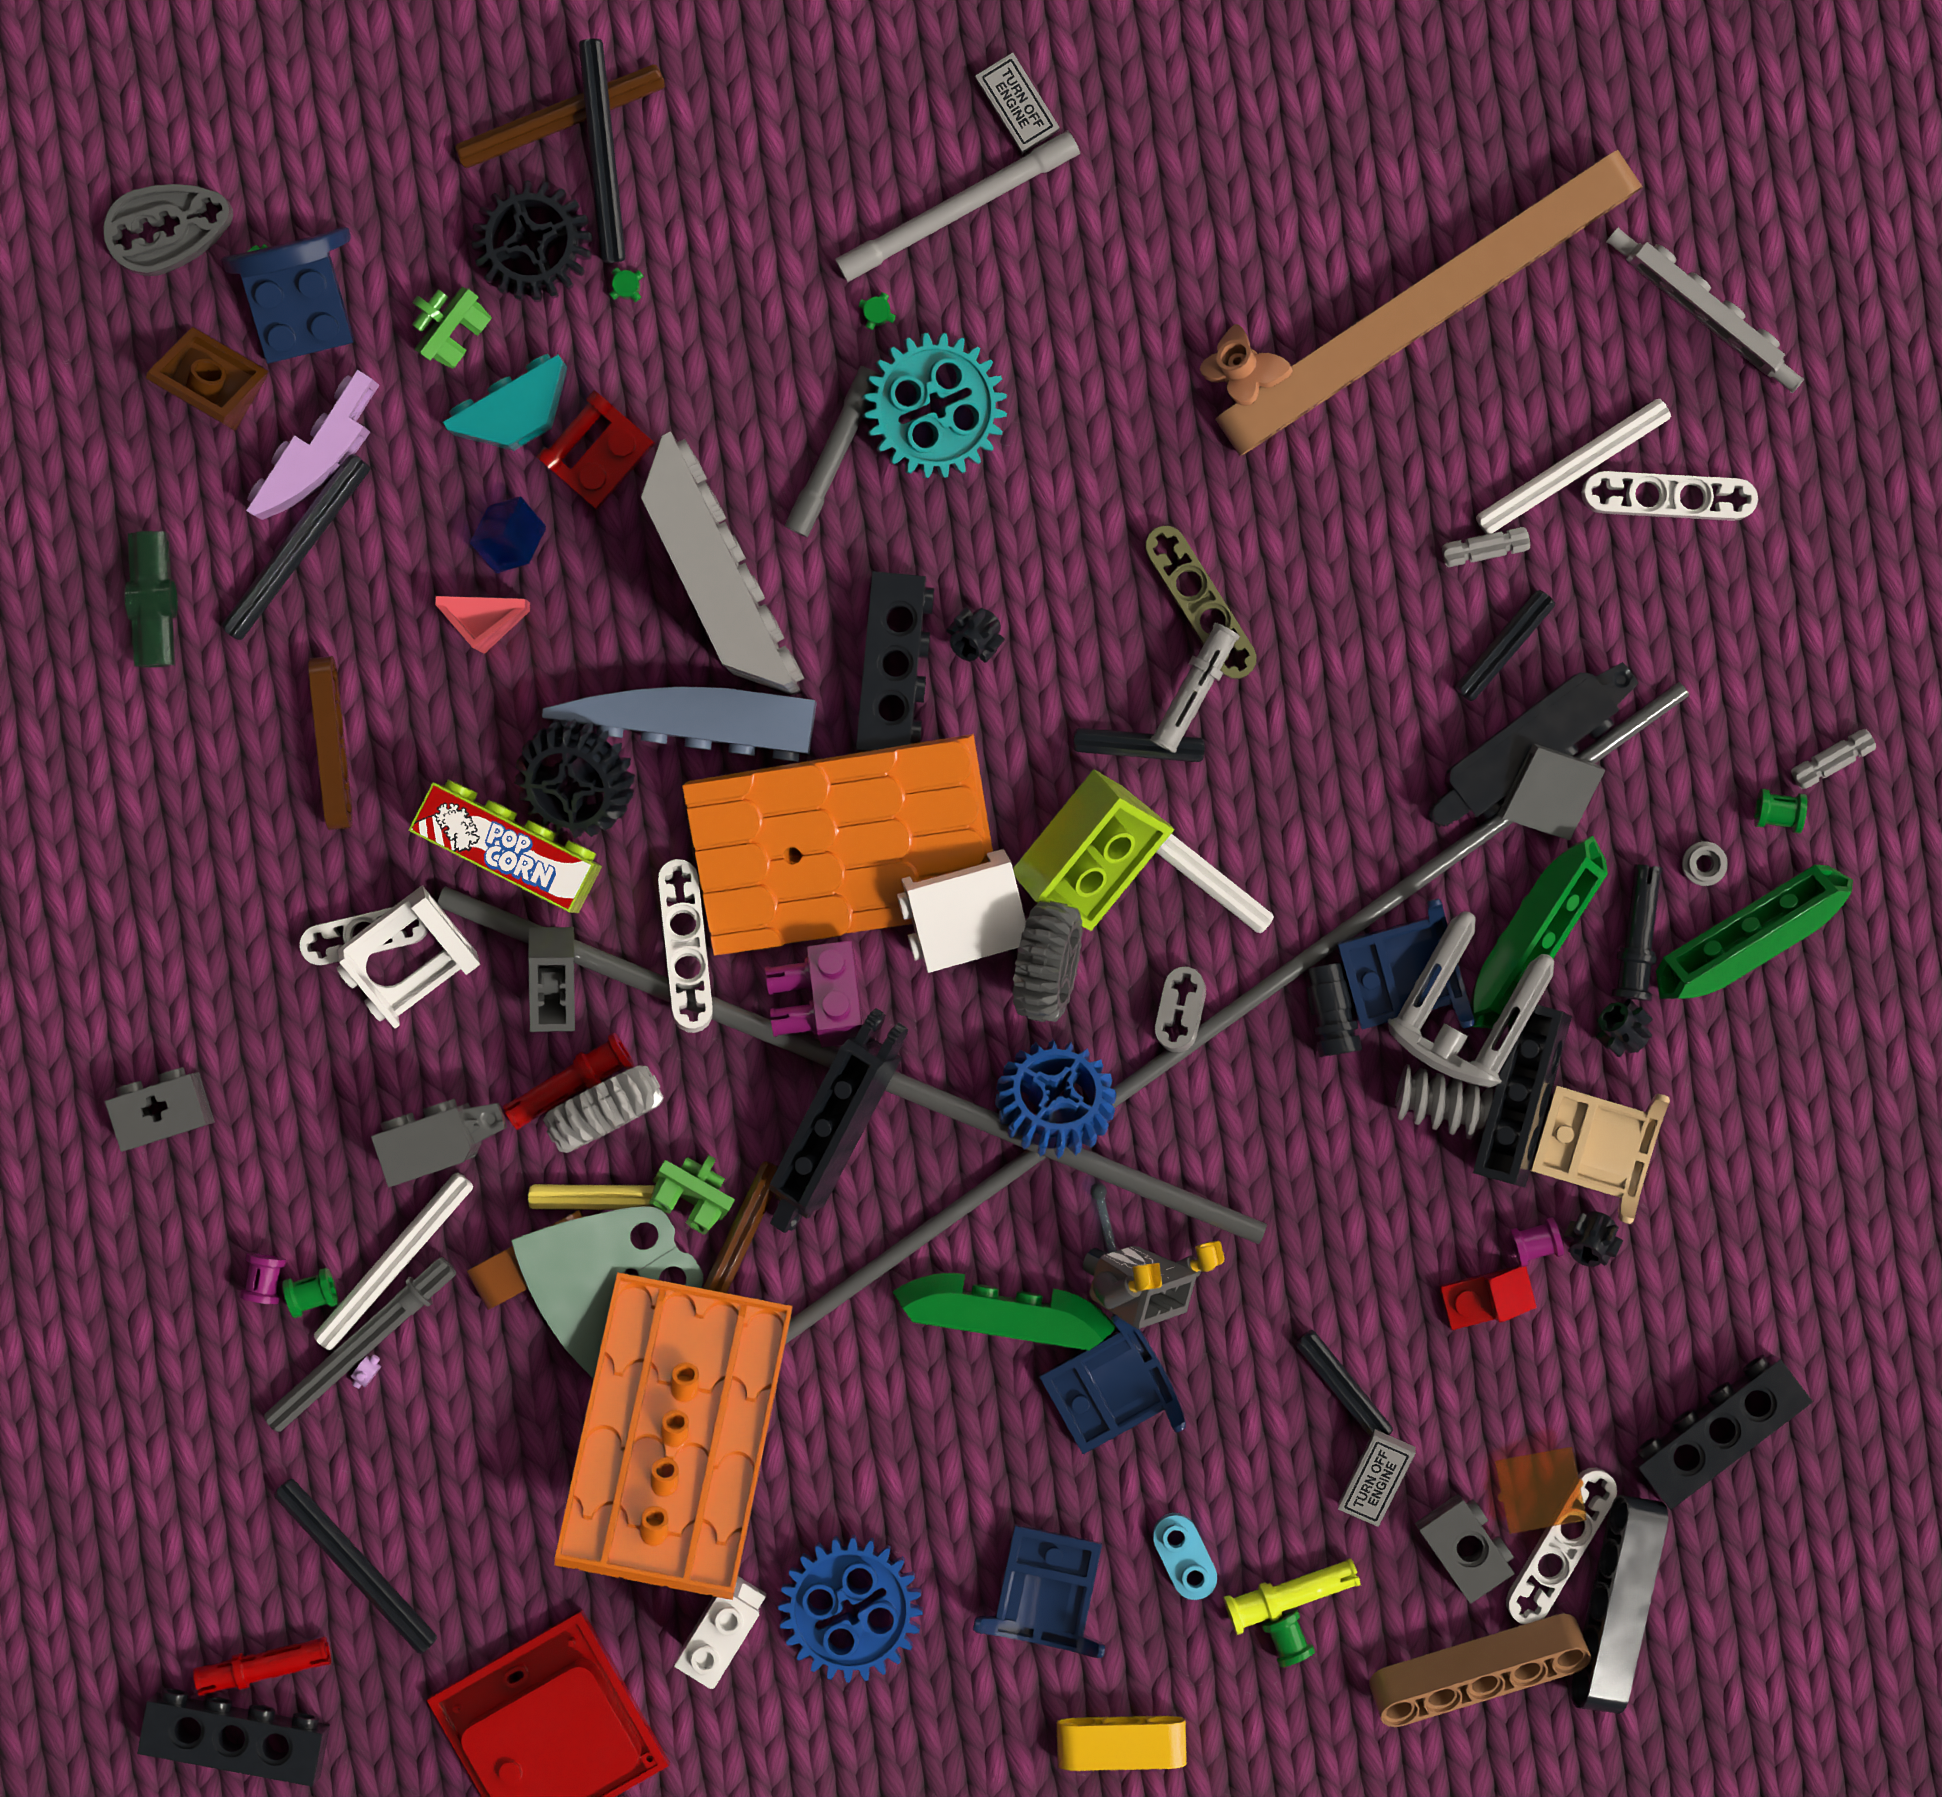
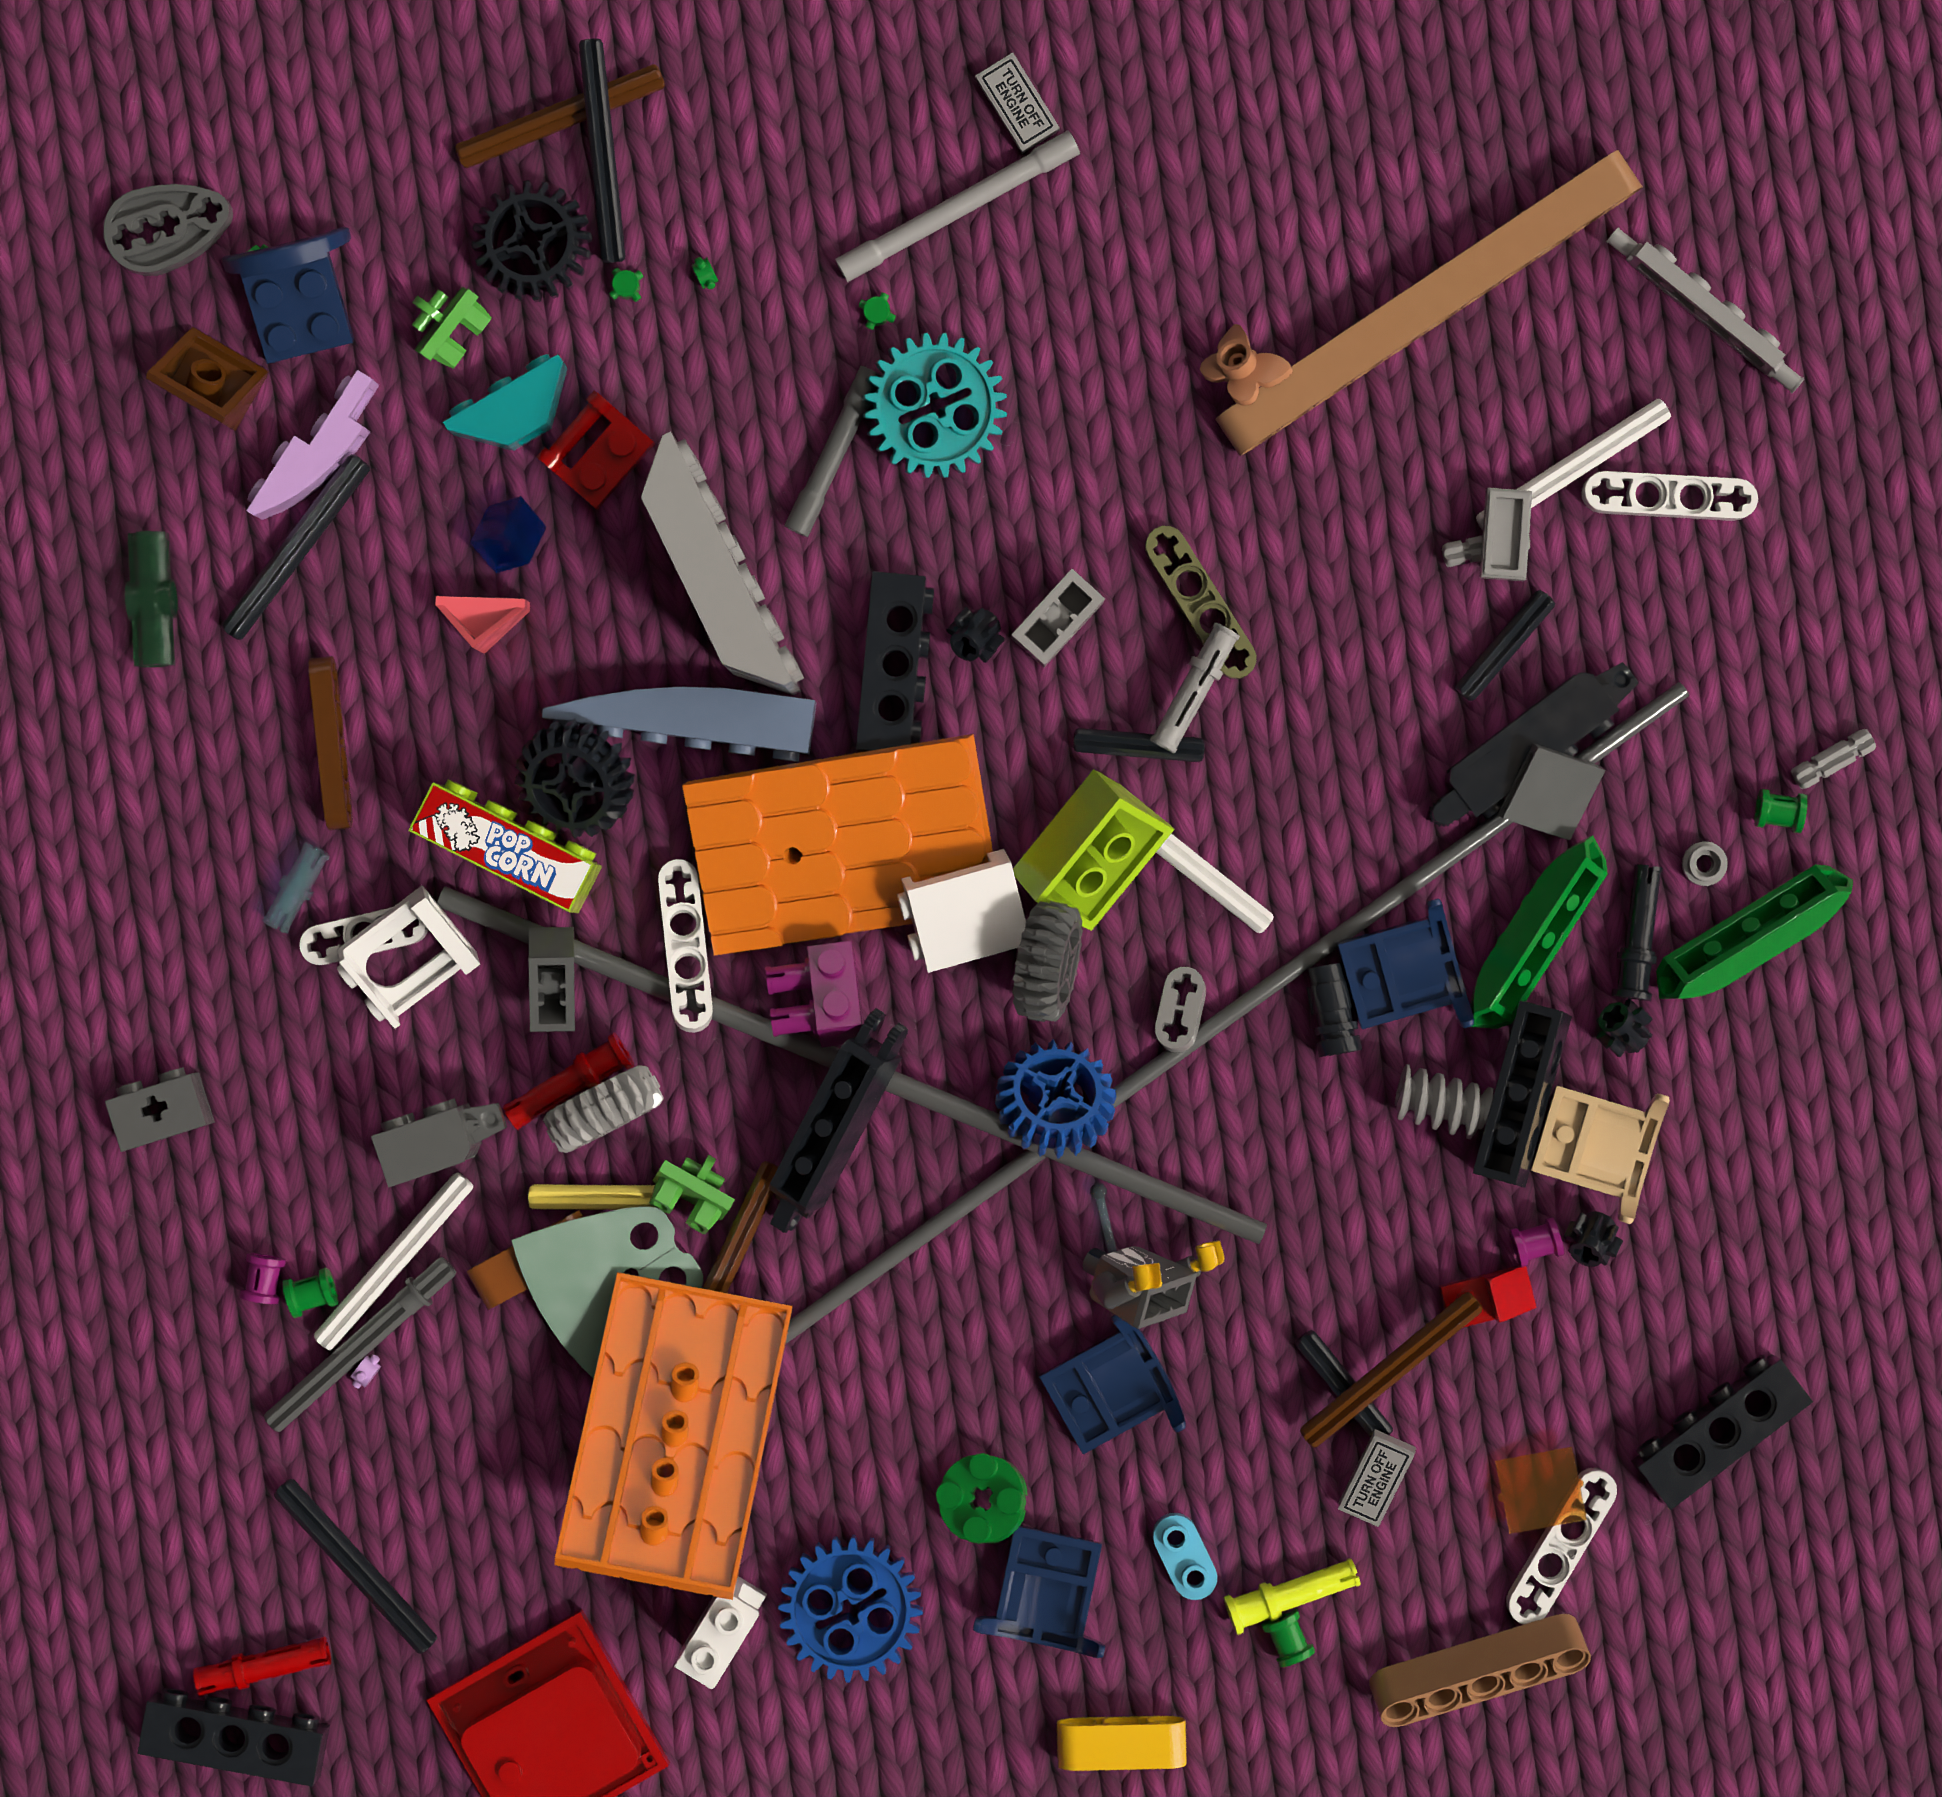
(296, 887): none -> clear light blue pin
(705, 273): none -> green piece
(1007, 1501): none -> green plate
(1057, 618): none -> light grey brick
(1063, 1322): green brick -> none
(1391, 1369): none -> reddish brown axle
(1444, 1050): light grey piece -> none
(1472, 1573): dark grey brick -> none
(1505, 534): none -> light grey tile
(1620, 1603): beam -> none

